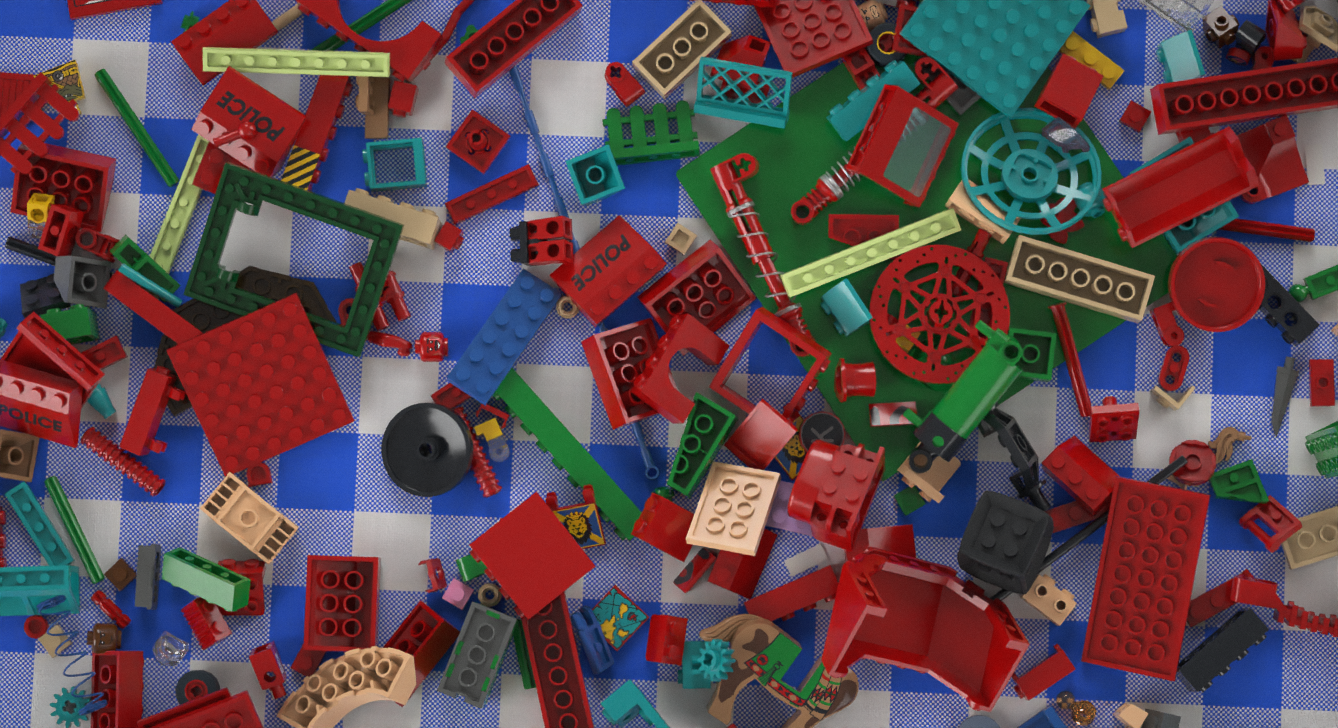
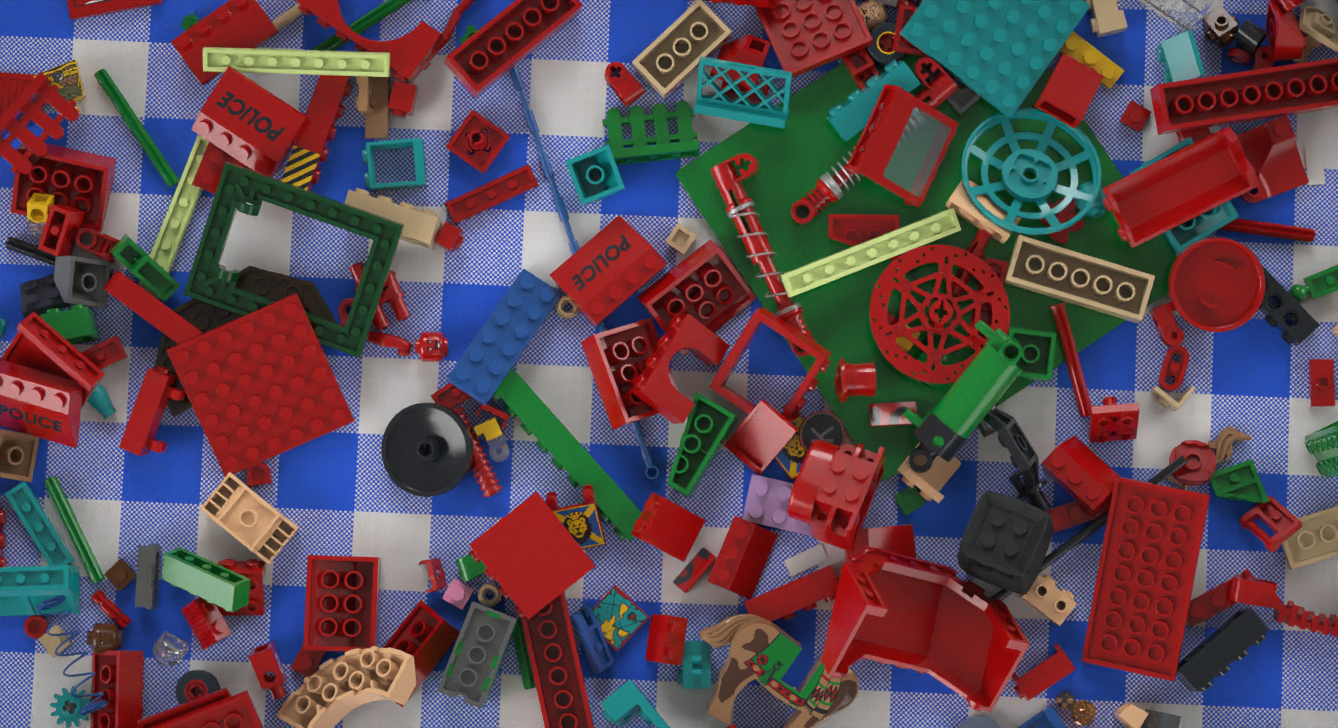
(122, 461): red piece -> none
(150, 285): teal bar -> none
(245, 130): red bar -> none
(543, 241): red hips -> none
(664, 492): green plate -> none
(716, 660): teal gear -> none
(733, 508): light nougat plate -> none
(846, 308): teal slope -> none
(1064, 136): slope -> none
(1284, 386): dark grey bar -> none

